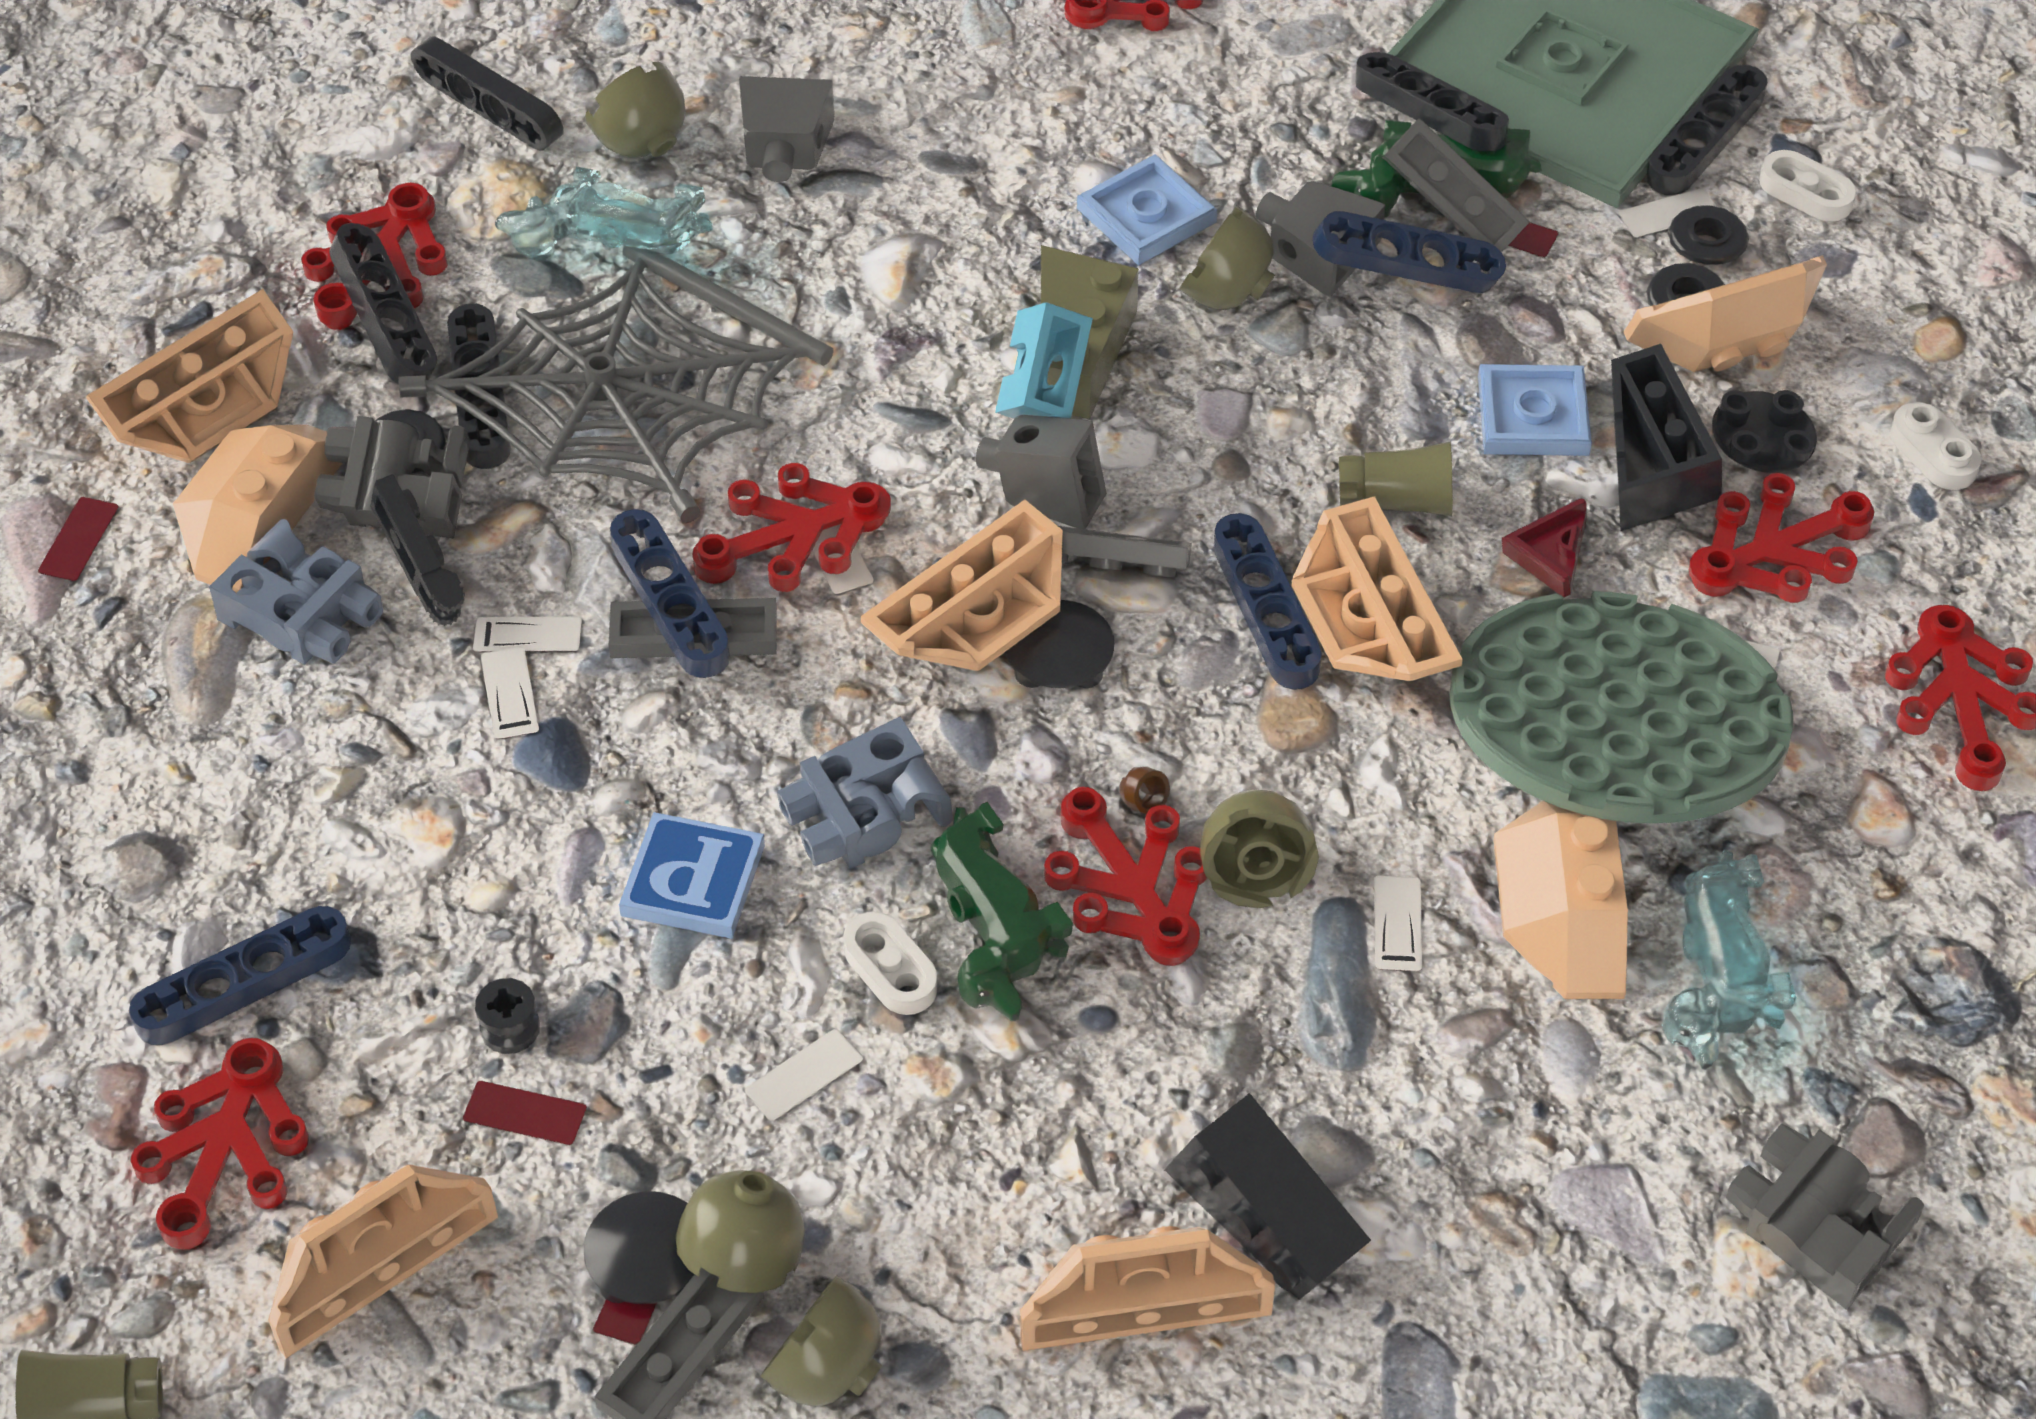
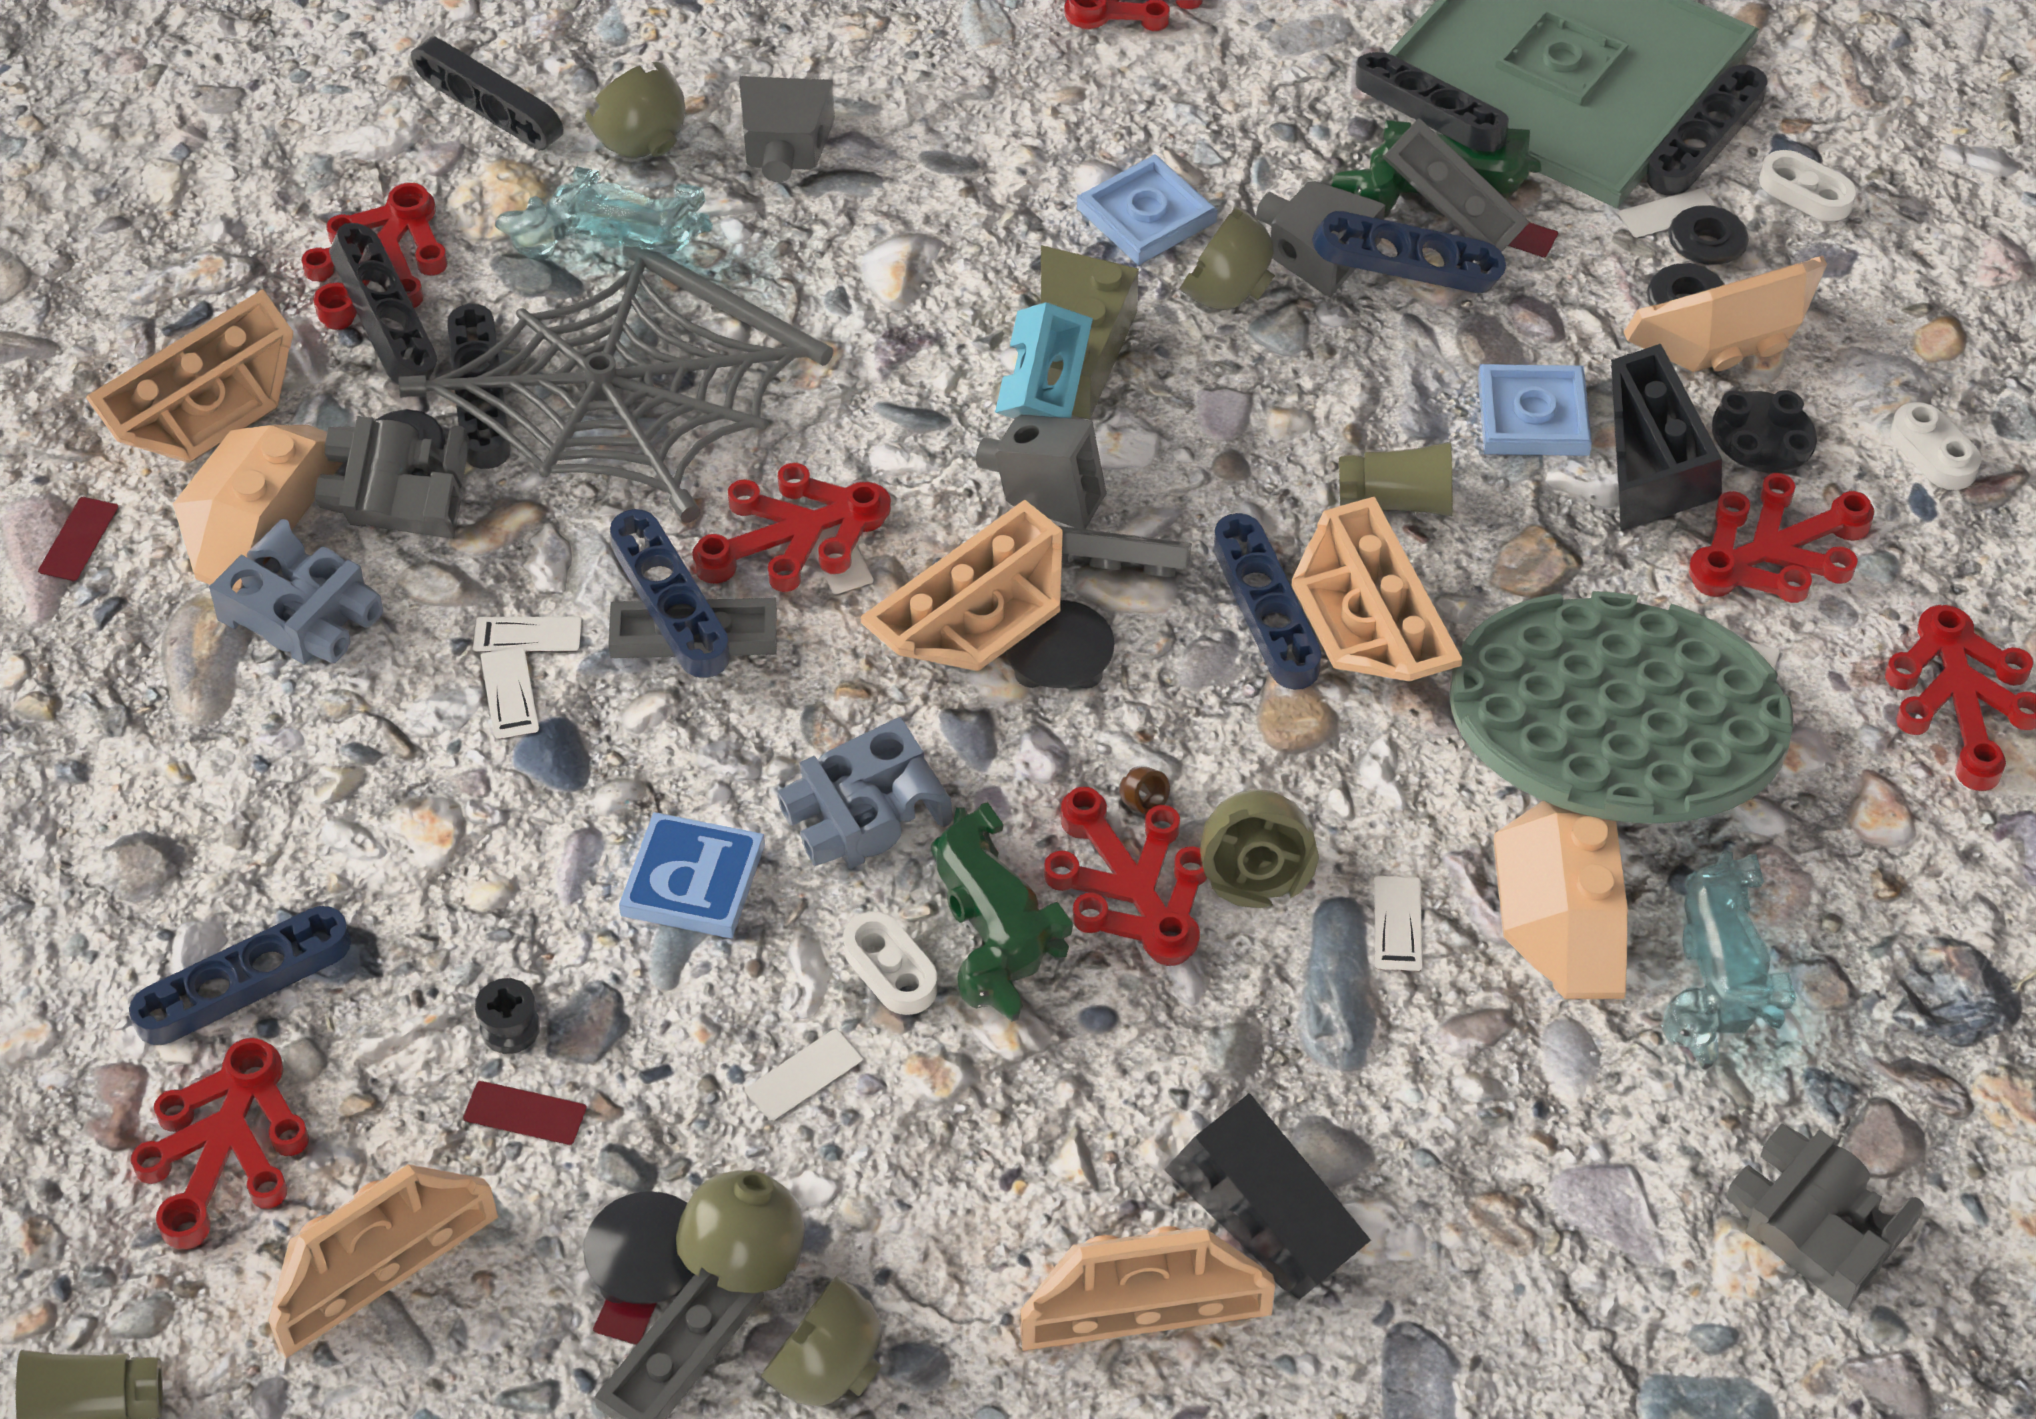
(417, 554): black hinge -> none
(1550, 546): dark red tile -> none

